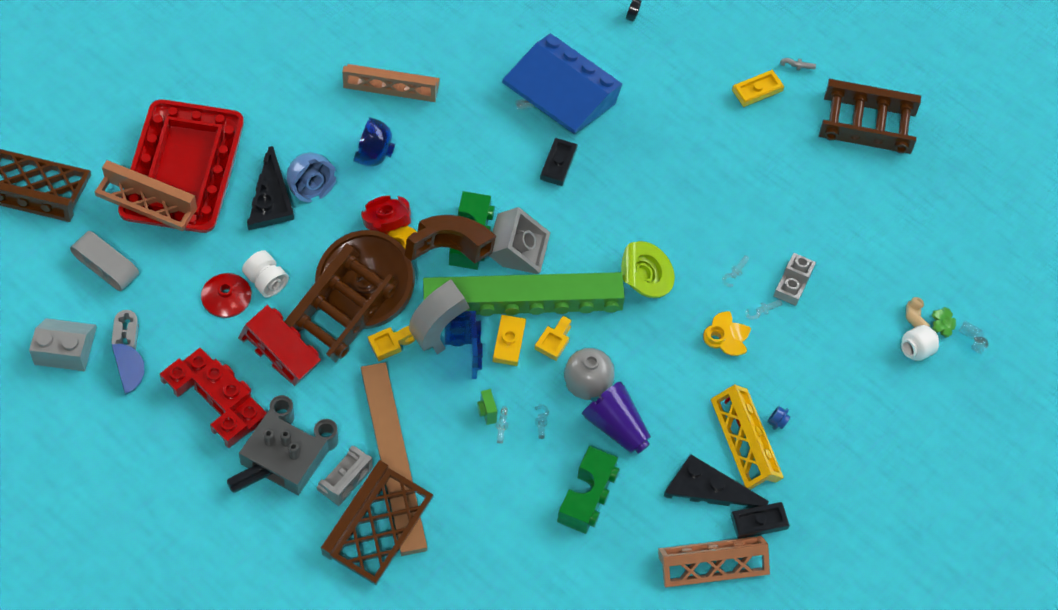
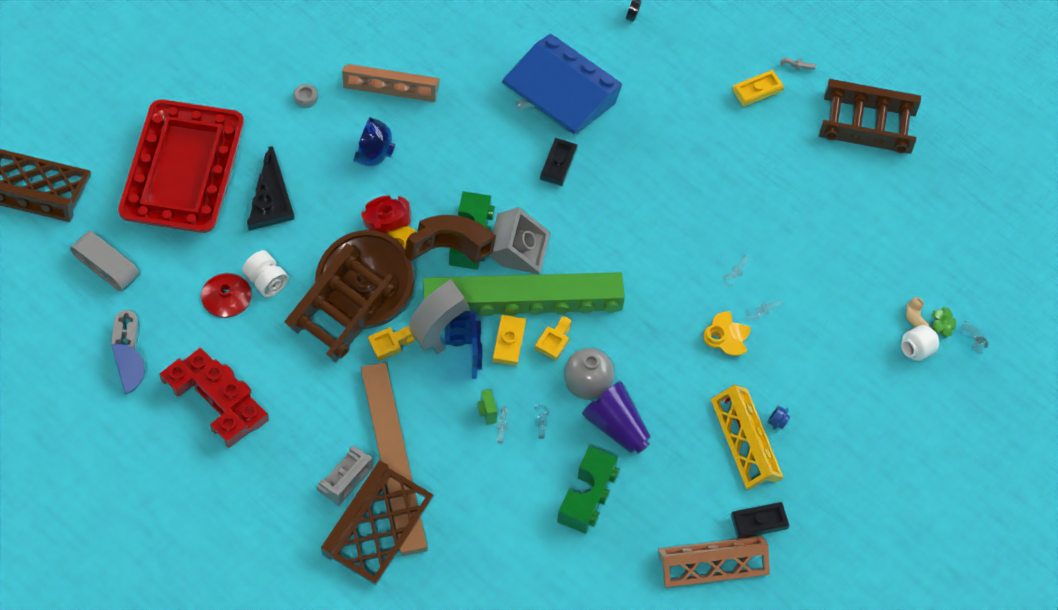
(62, 344): light grey slope -> none
(151, 189): nougat fence -> none
(280, 344): red wedge -> none
(283, 451): dark grey piece -> none
(305, 96): none -> light grey tile
(310, 176): medium blue cylinder -> none
(647, 269): lime hat -> none
(705, 483): black wing -> none
(794, 279): light grey slope -> none

